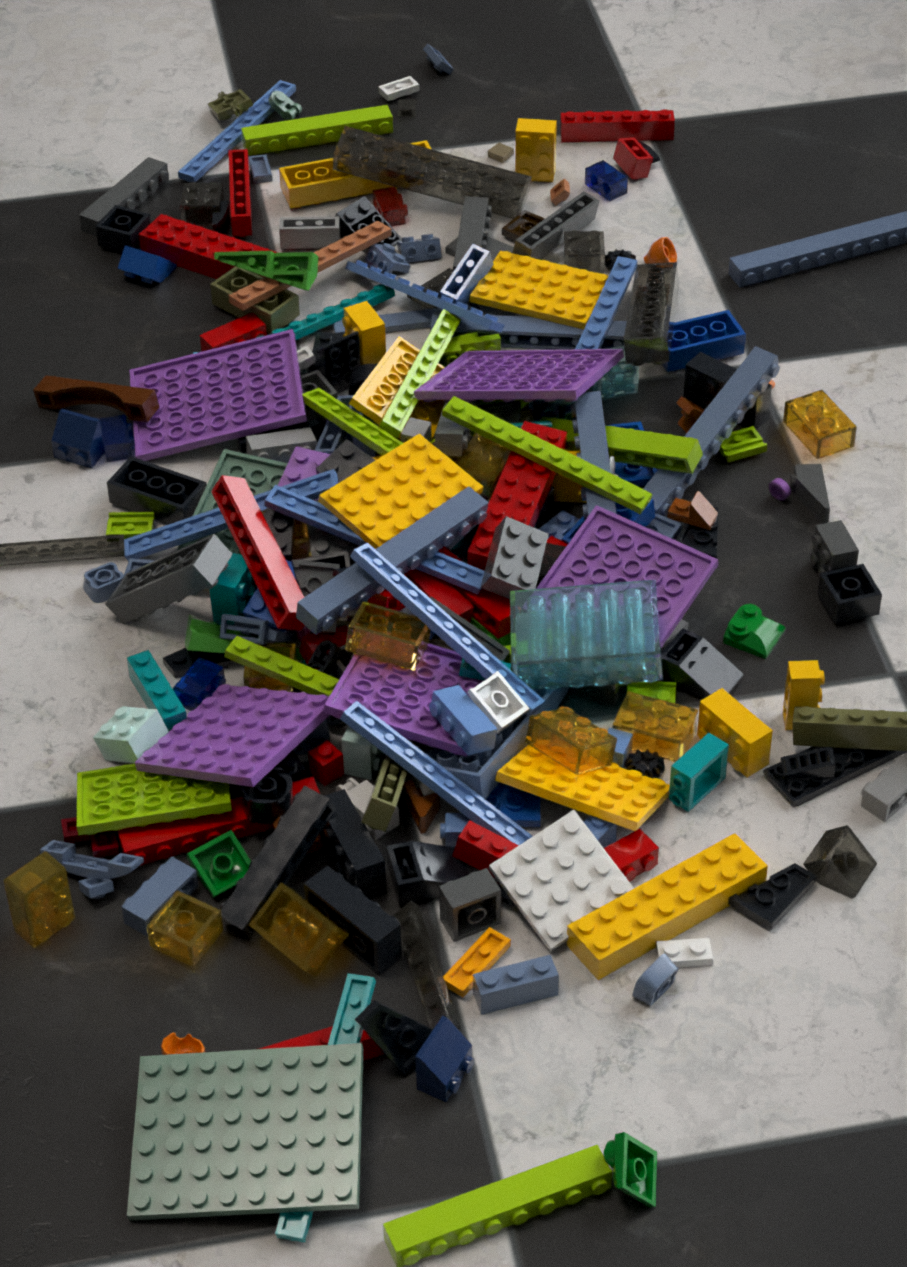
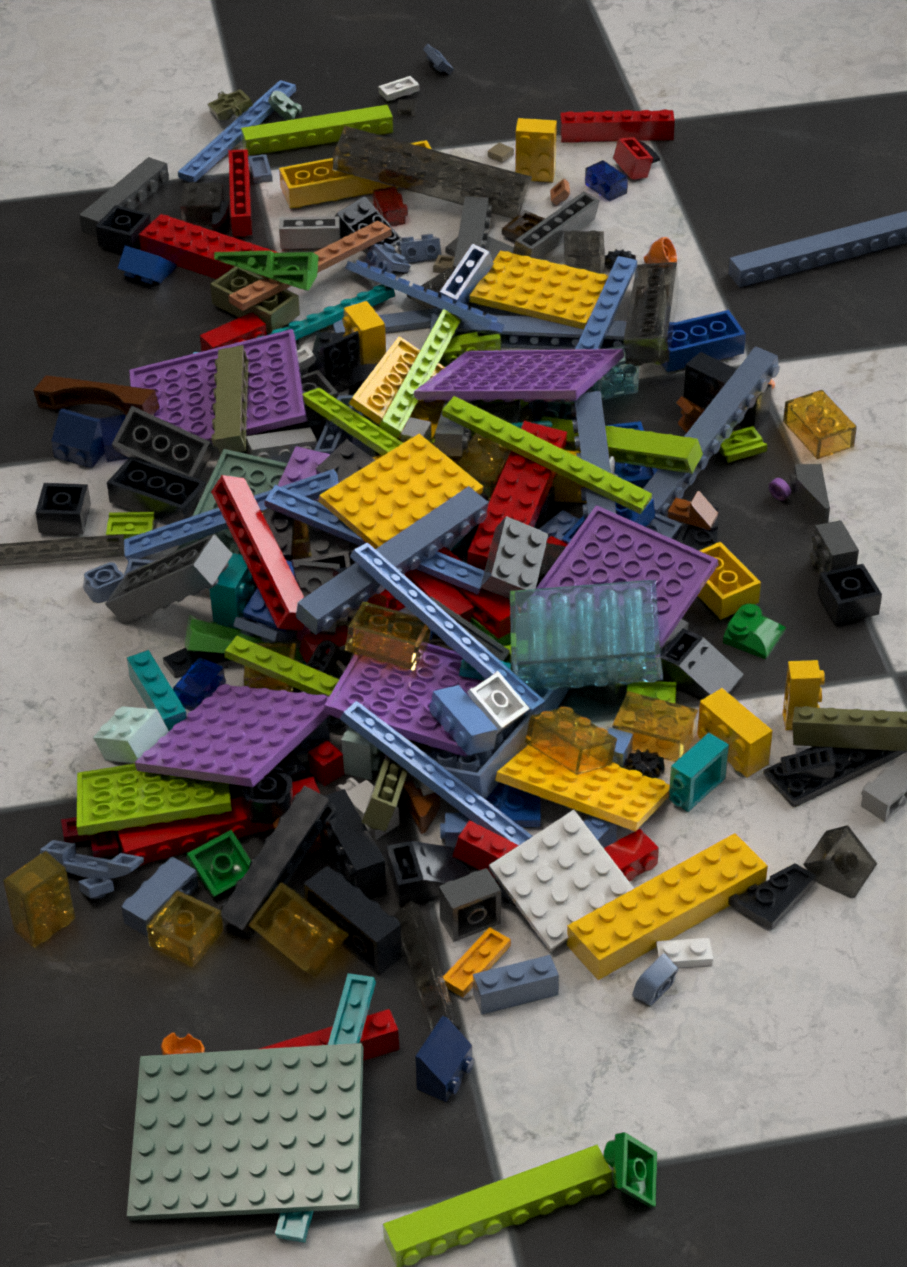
(63, 508): none -> black brick
(162, 444): none -> dark grey brick
(231, 399): none -> olive brick
(261, 631): sand blue tile -> none
(394, 1034): black wing -> none
(443, 263): none -> dark tan tile
(729, 584): none -> yellow brick

